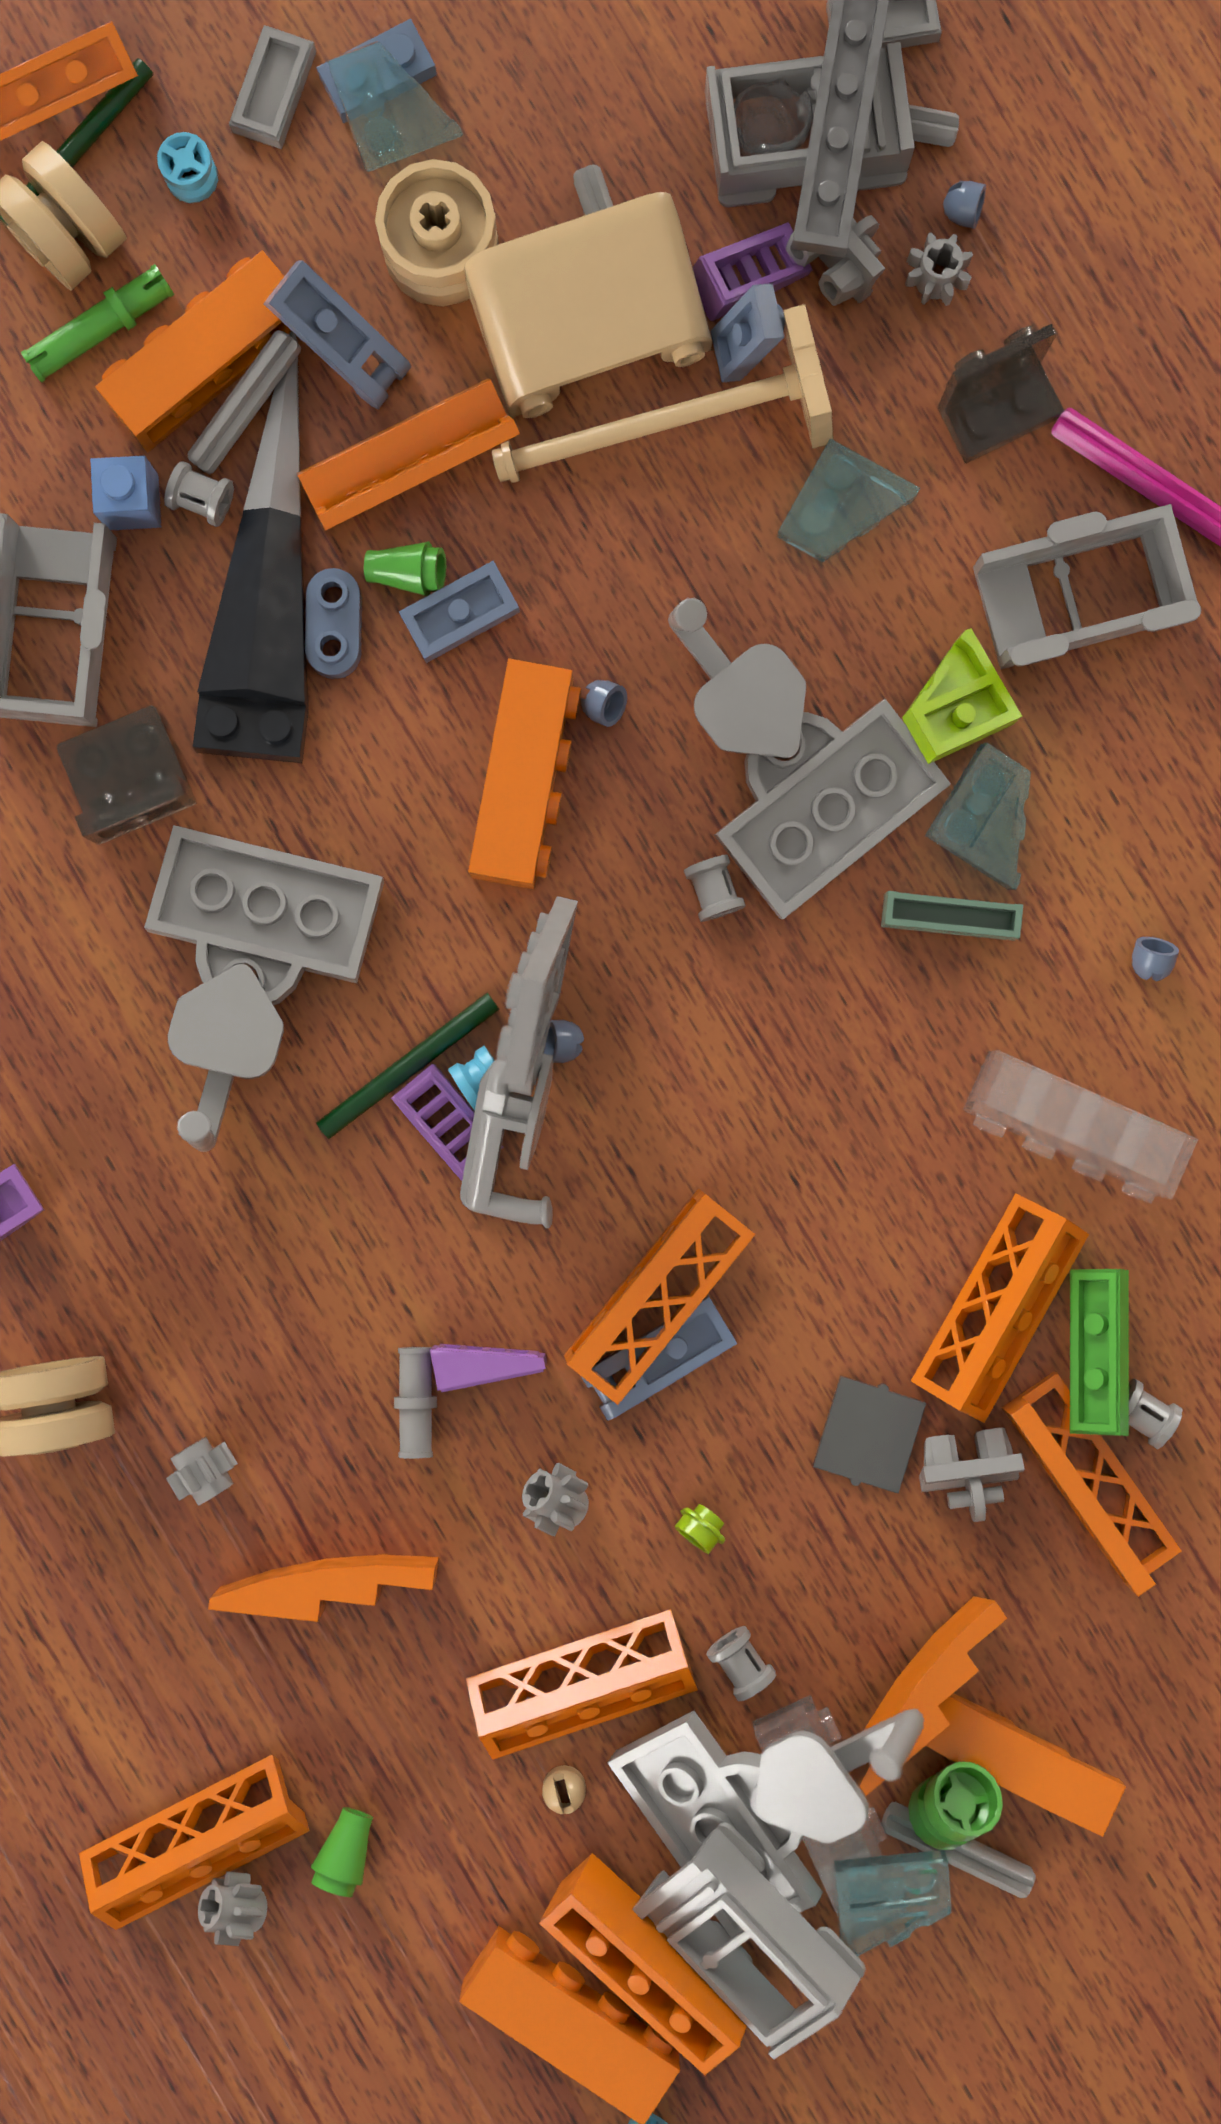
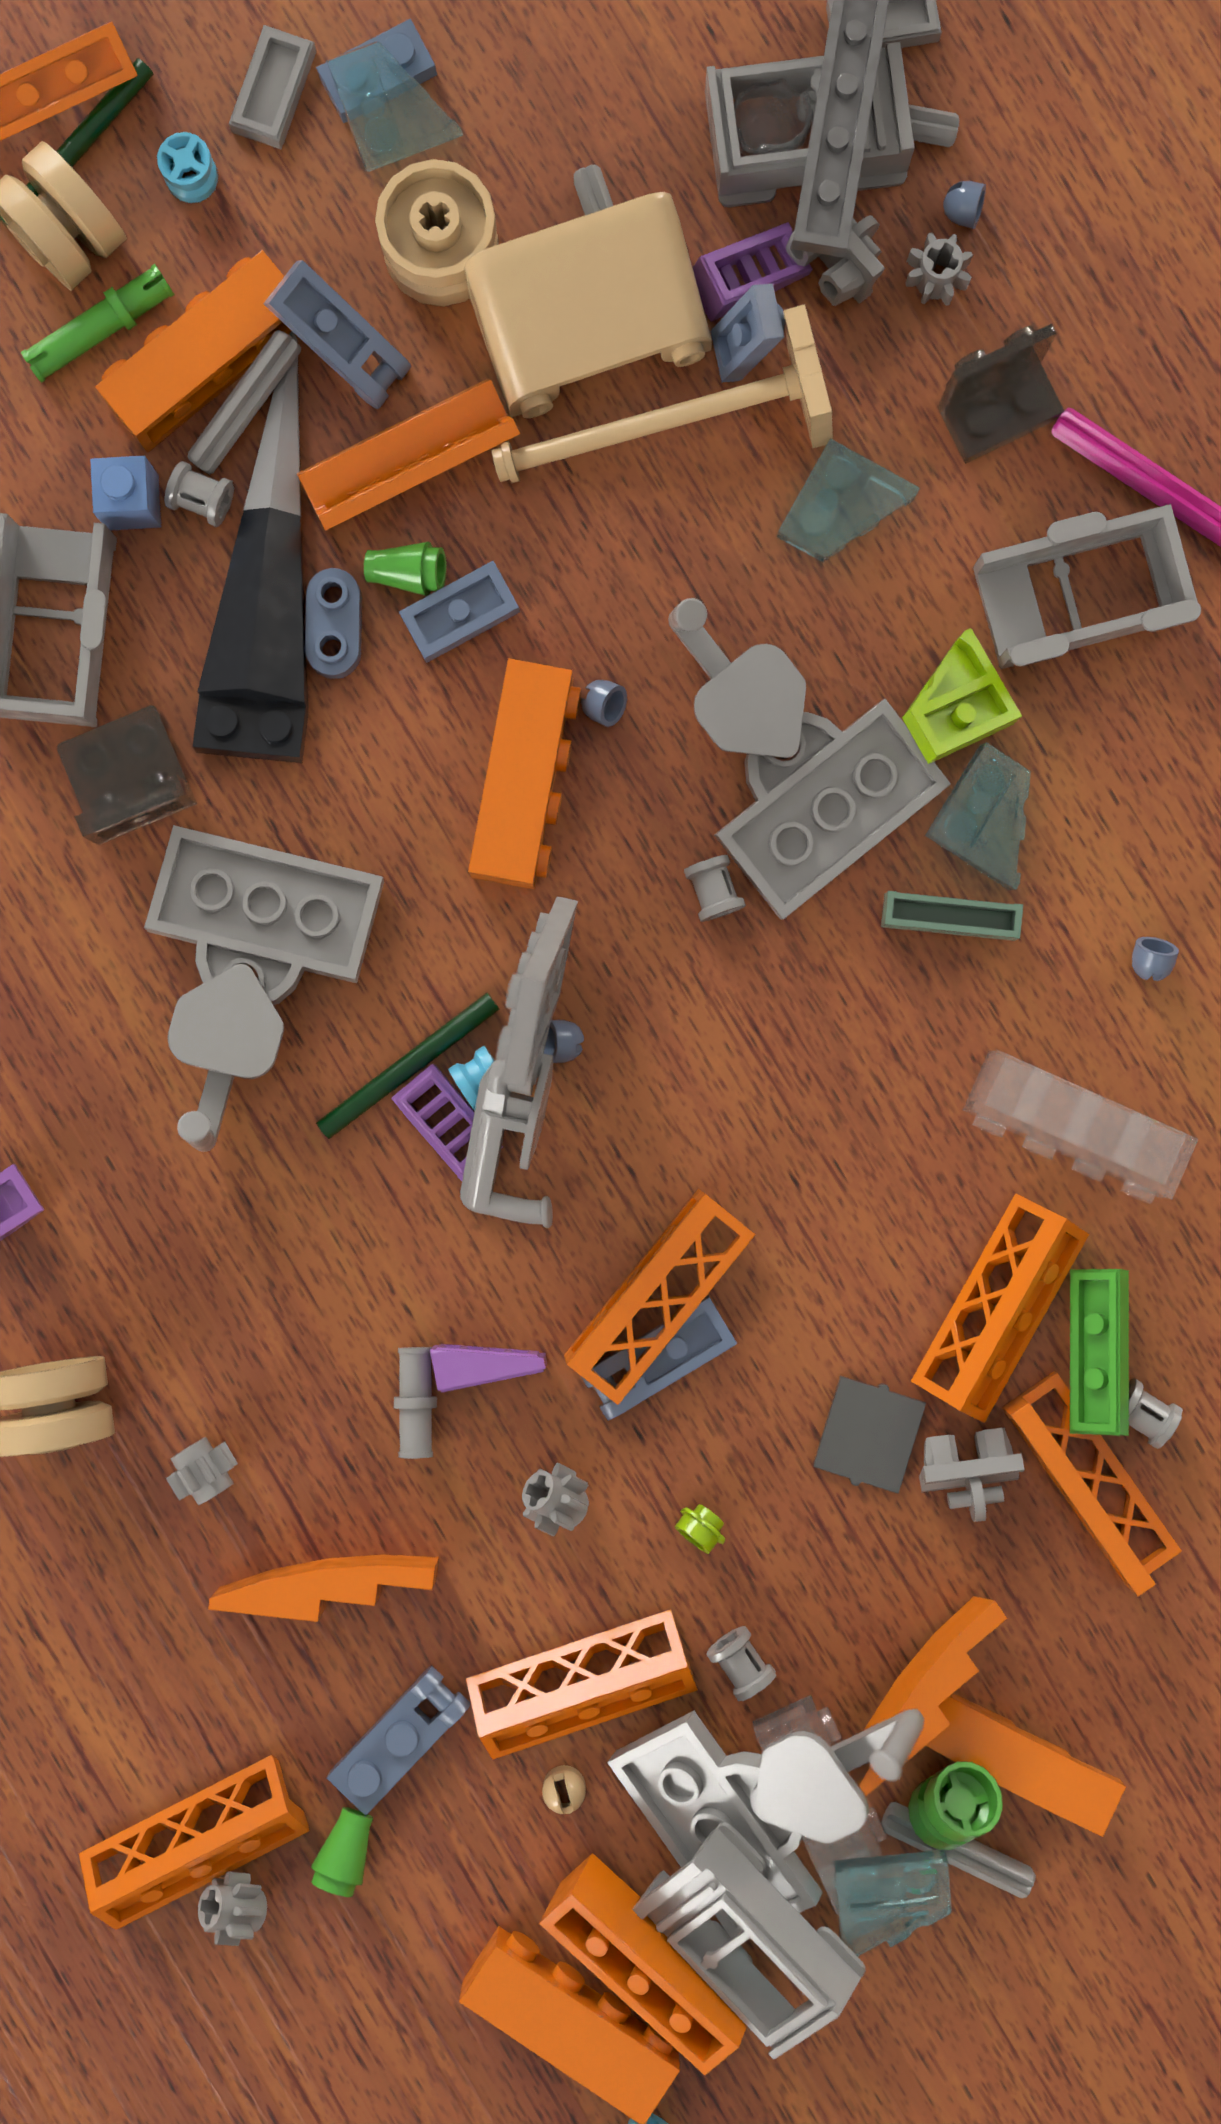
(397, 1741): none -> sand blue plate

